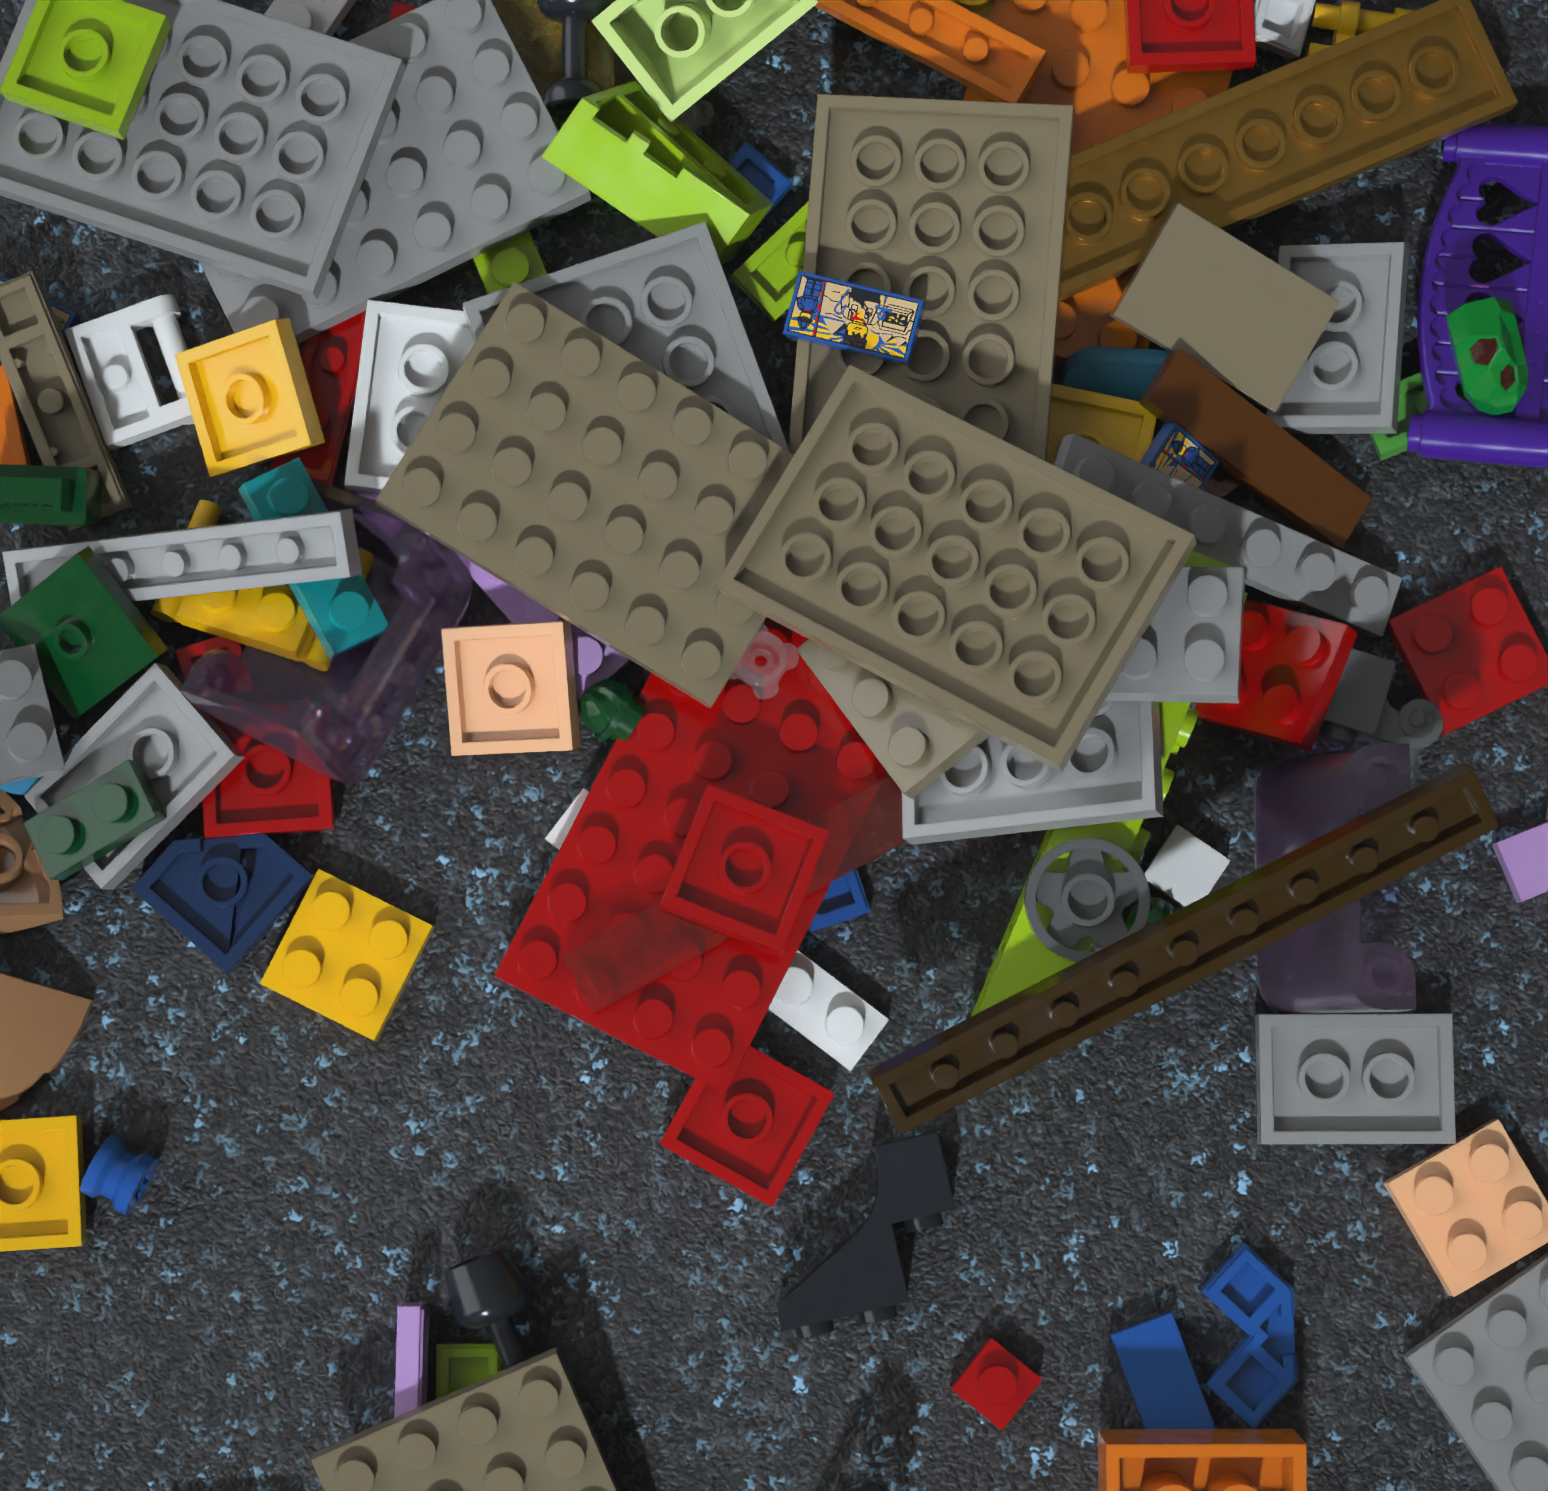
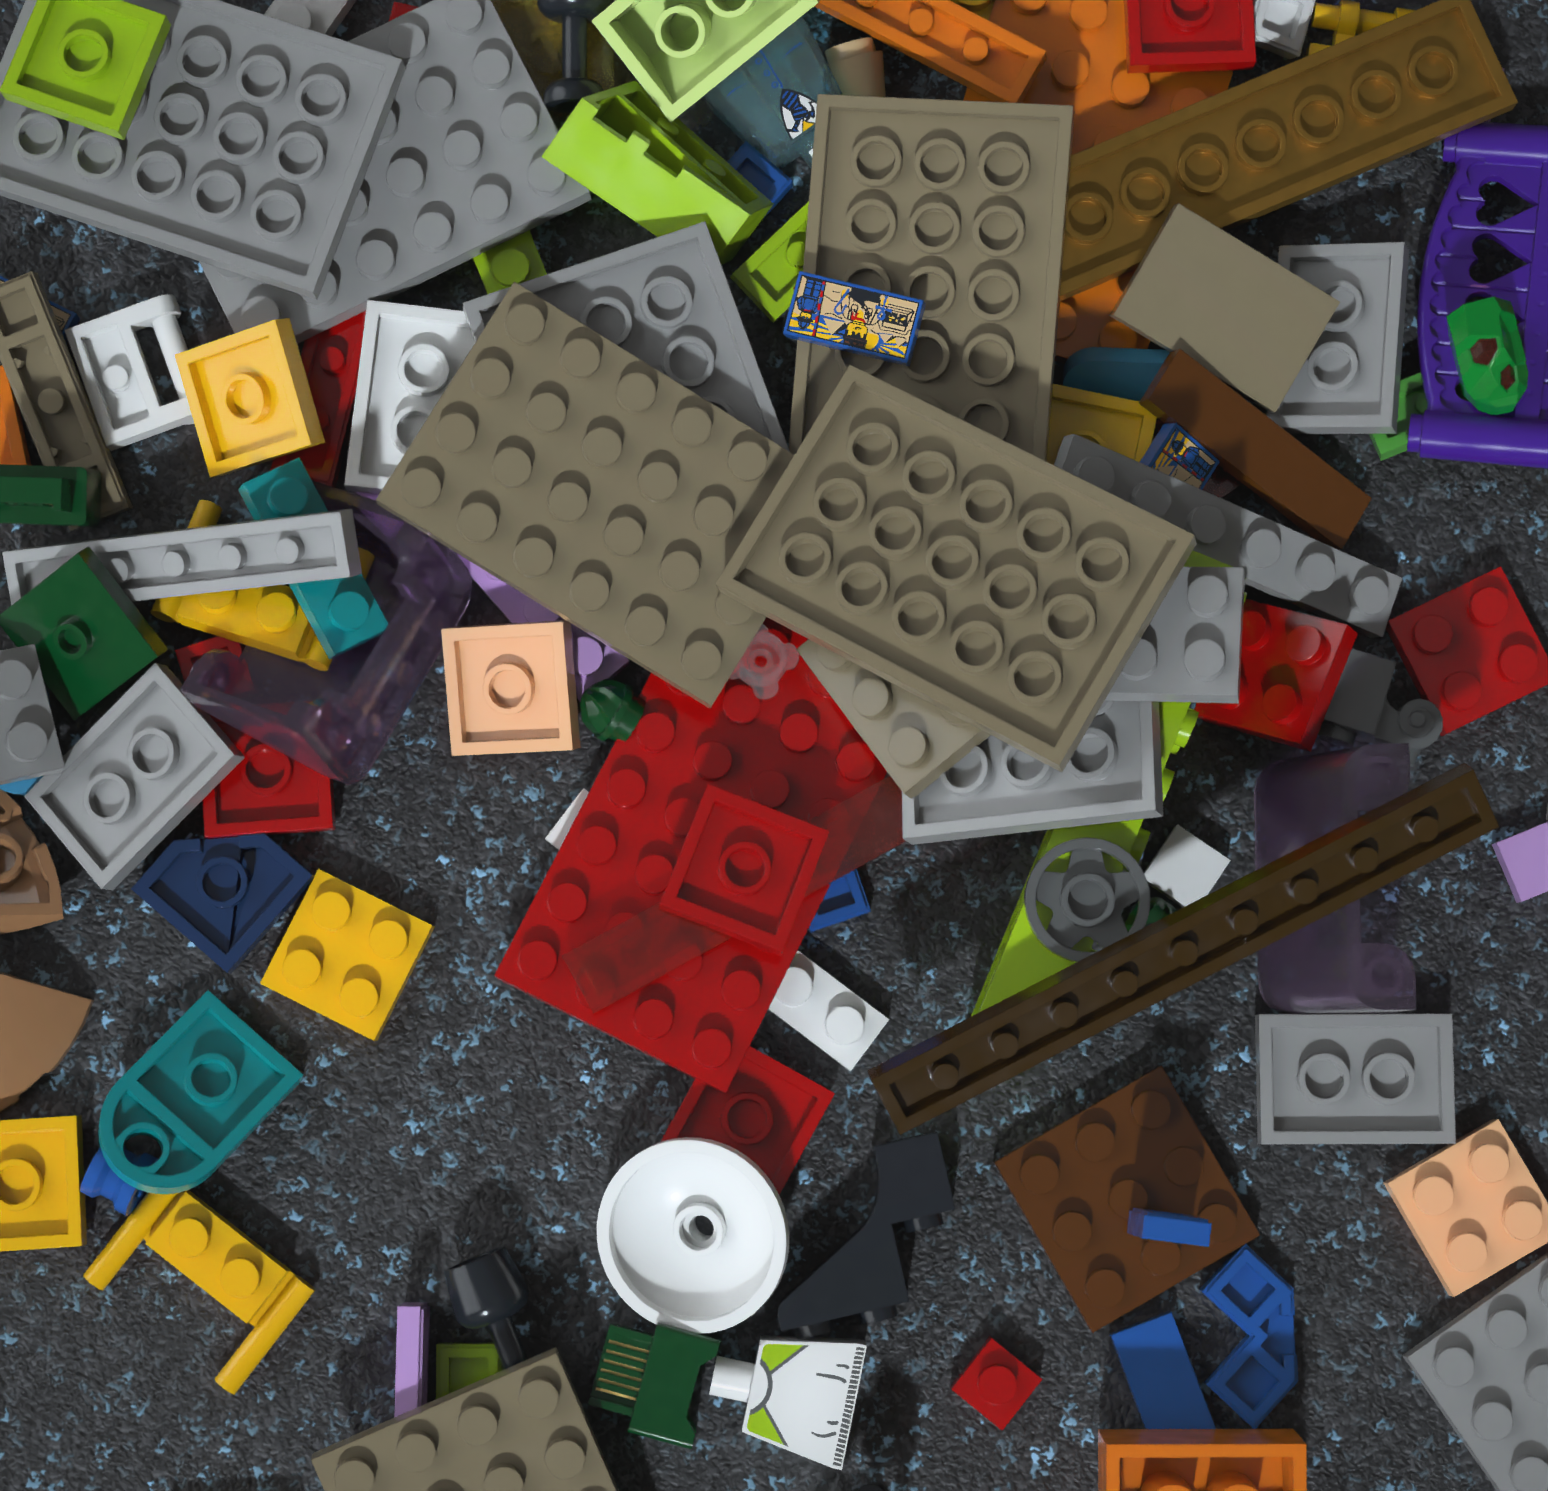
(95, 820): dark green plate -> none
(194, 1095): none -> teal tile
(219, 1262): none -> yellow plate
(653, 1379): none -> dark green piece
(661, 1257): none -> white dish
(775, 96): none -> clear light blue torso
(797, 1393): none -> white torso
(858, 67): none -> tan cone
(1100, 1164): none -> reddish brown plate
(1169, 1227): none -> blue tile

